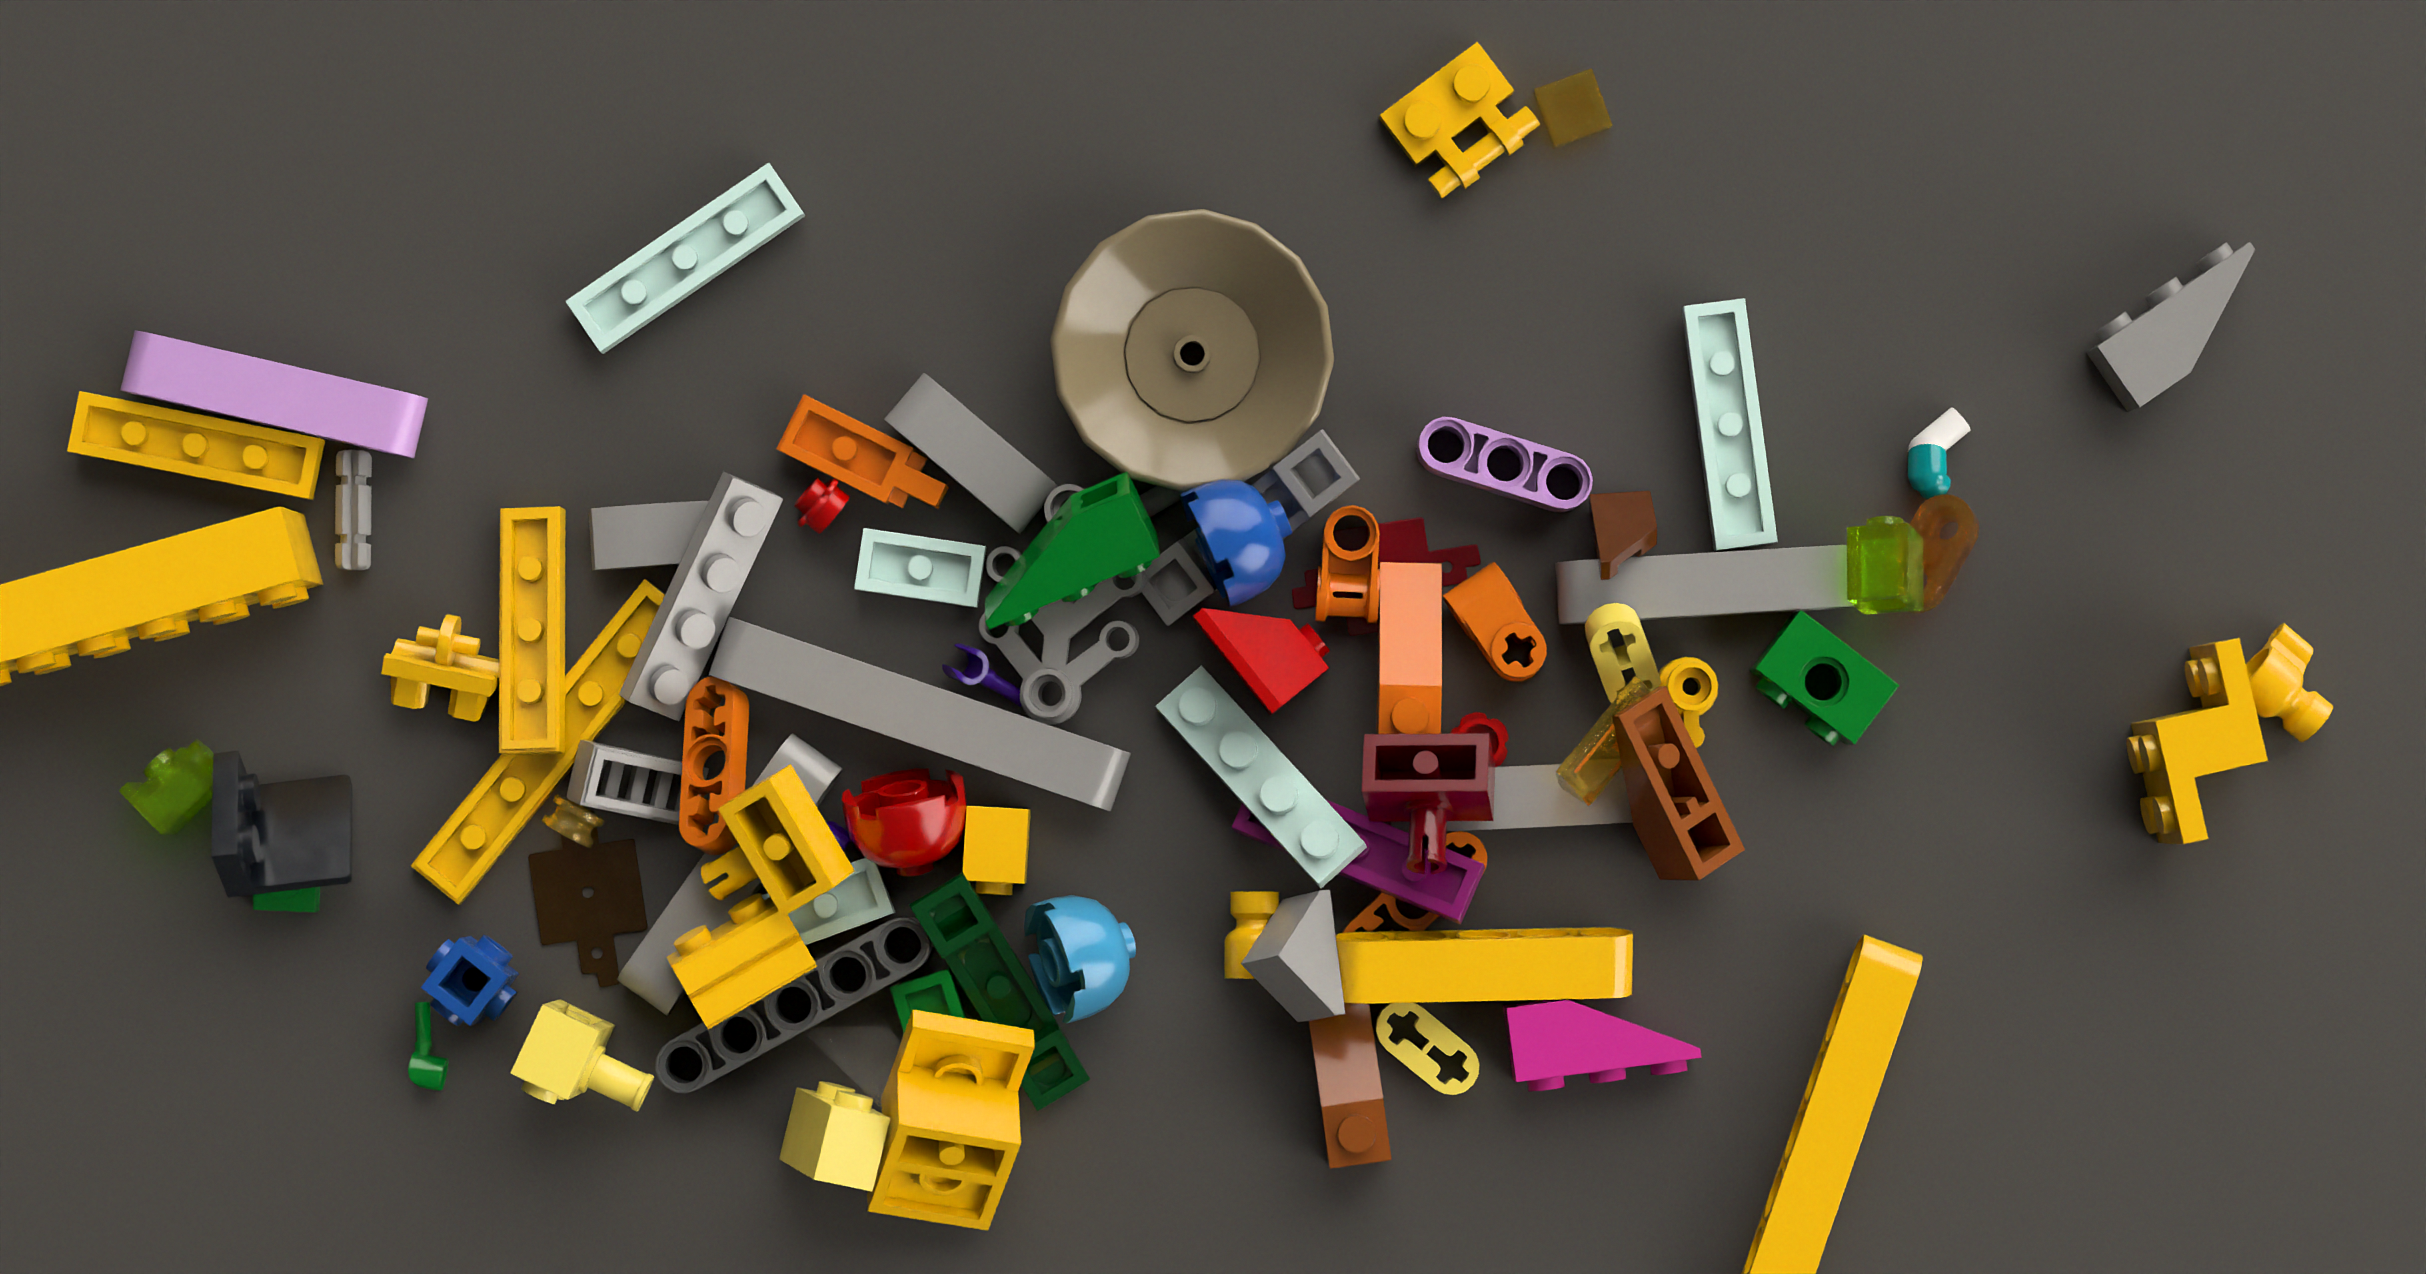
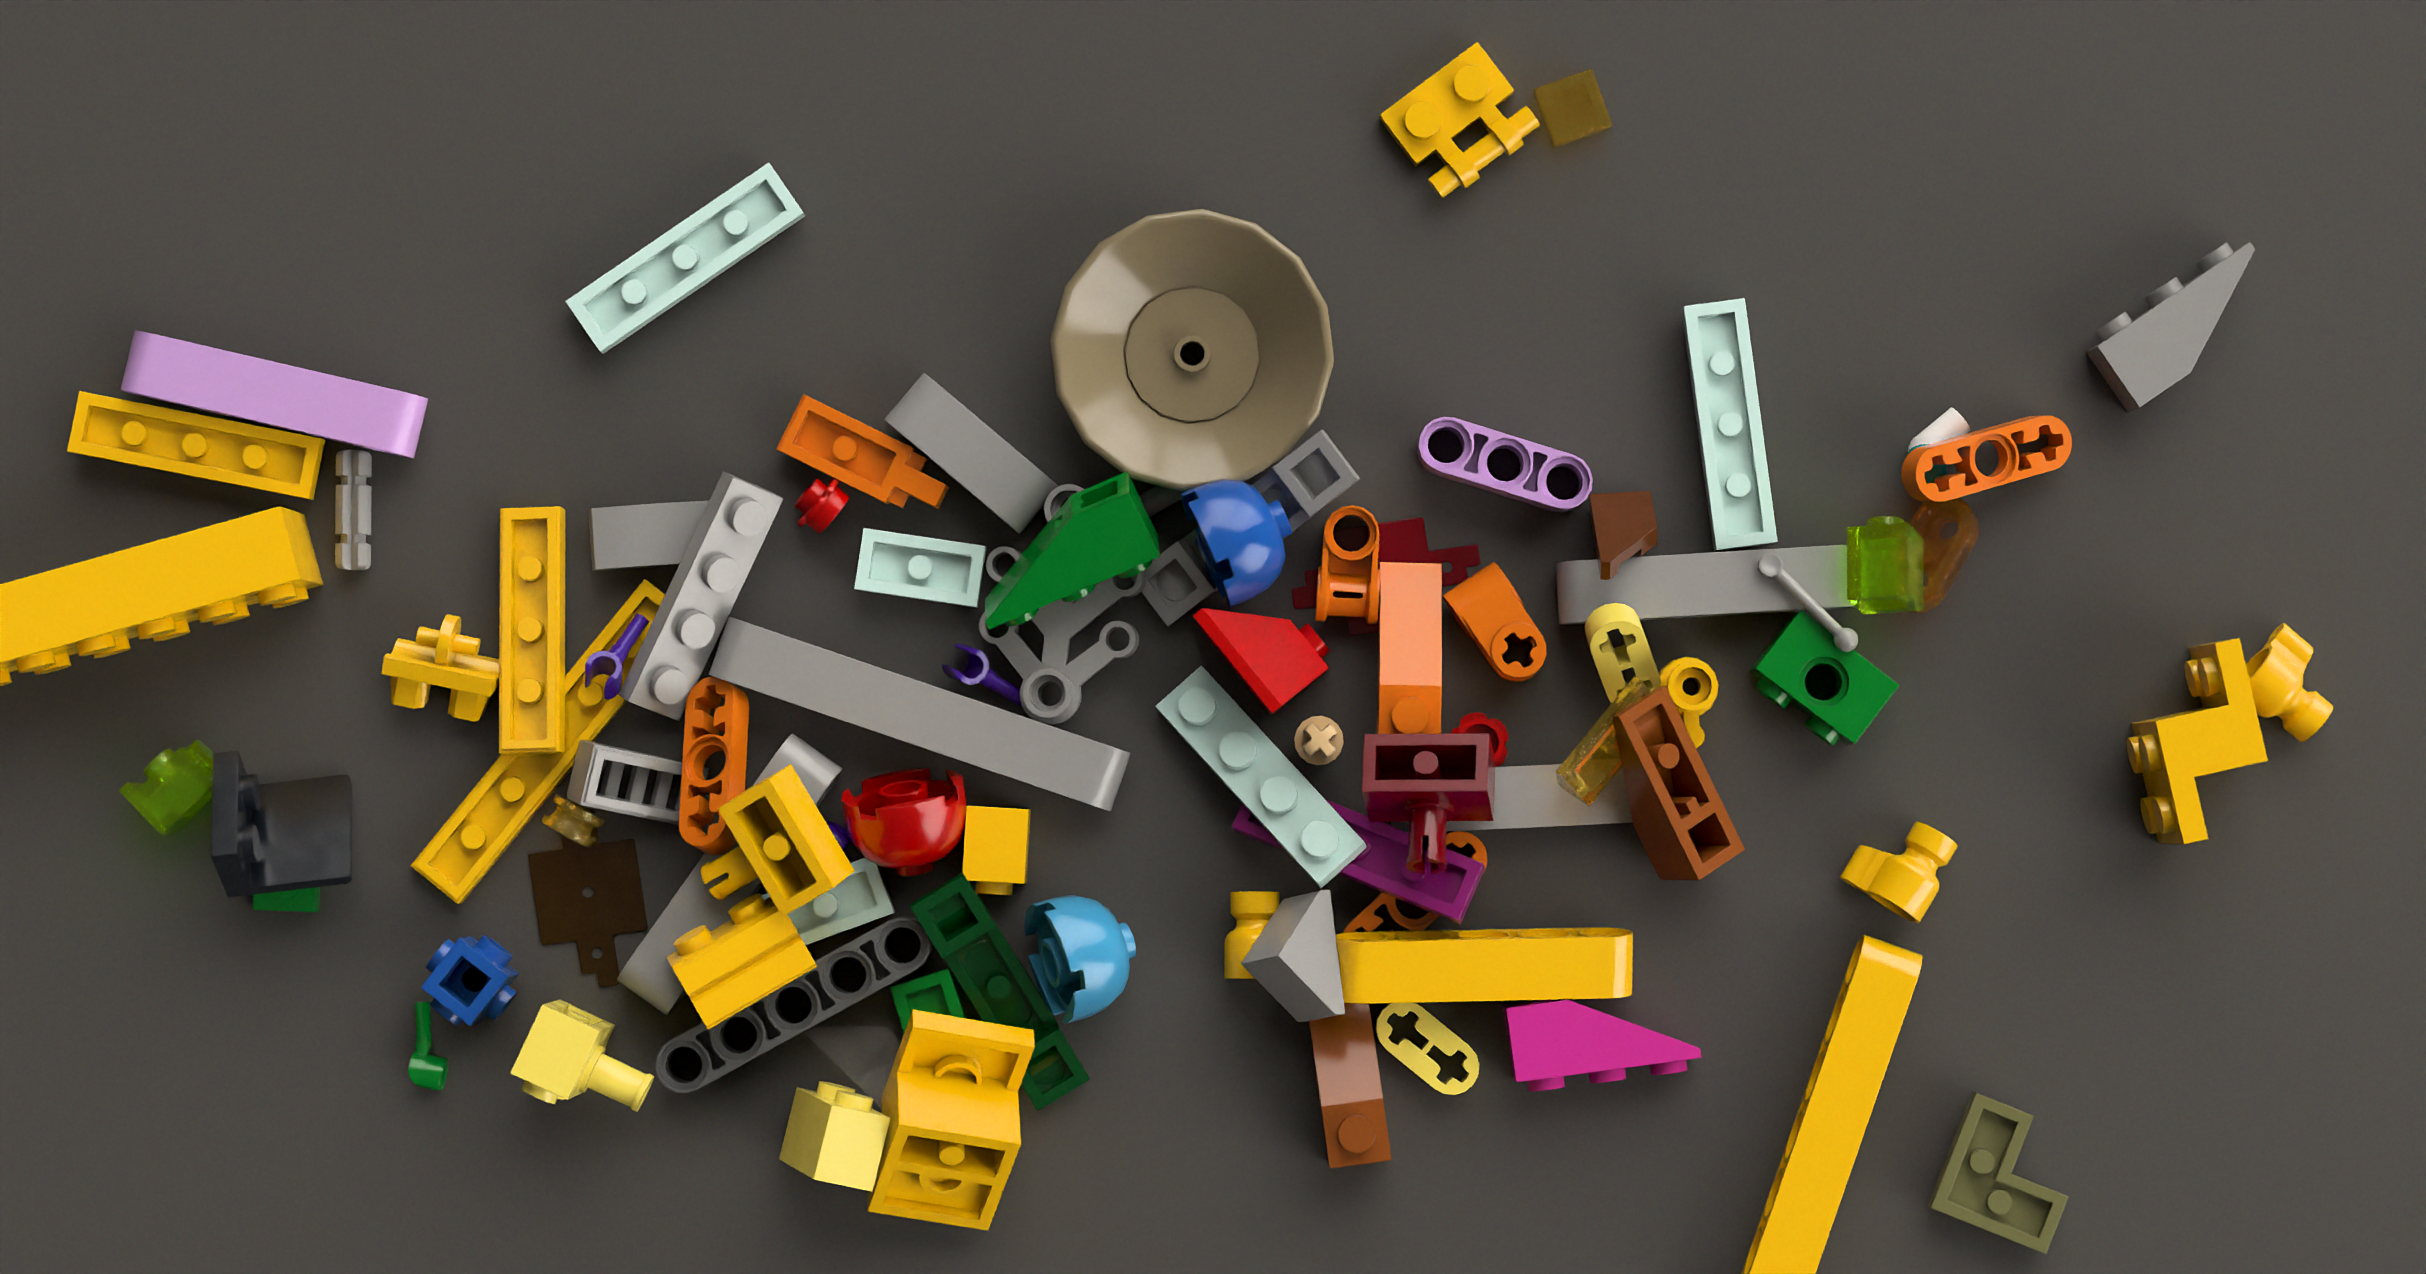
(611, 661): none -> dark purple hand
(1318, 740): none -> tan axle
(1771, 566): none -> light grey hinge
(1903, 881): none -> yellow piece
(1962, 450): none -> orange beam
(1979, 1179): none -> olive plate

